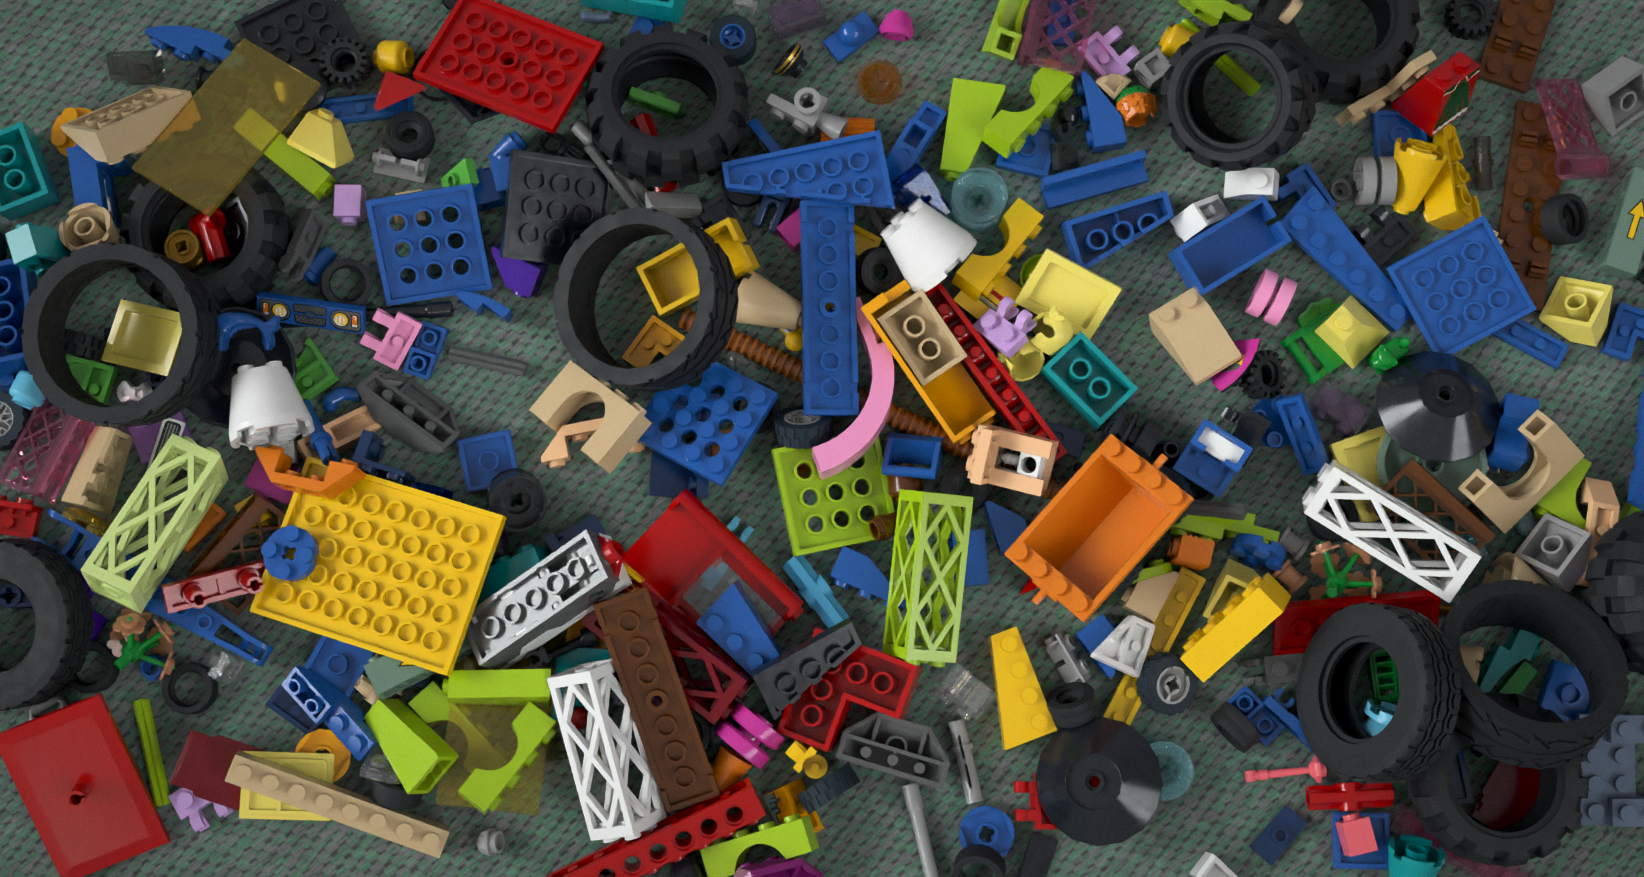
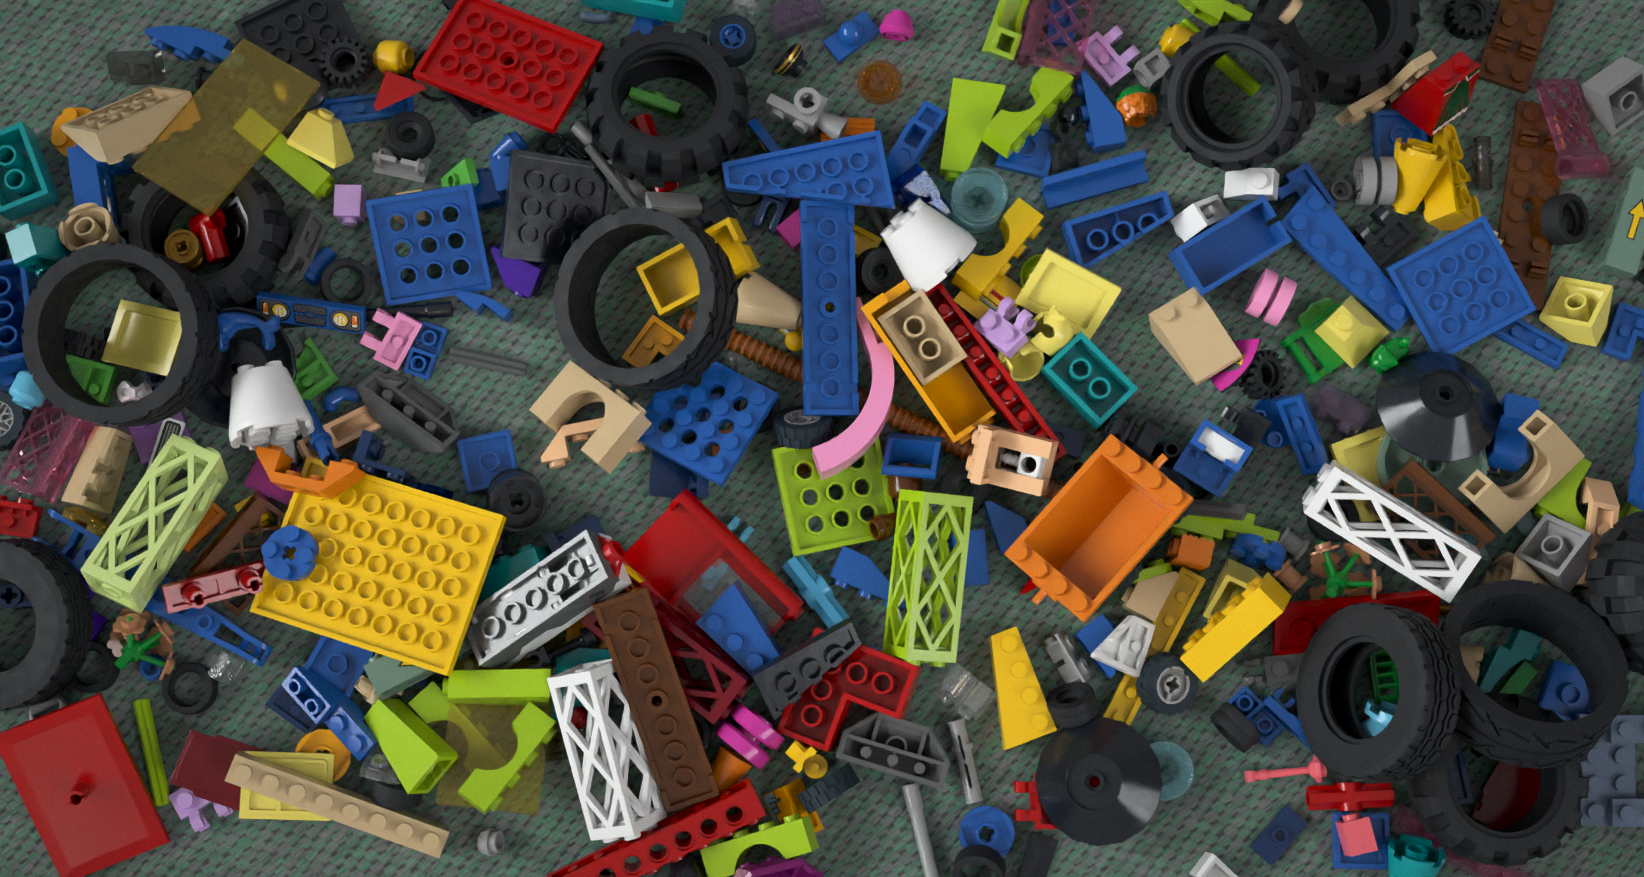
(1112, 84): tan tile -> none

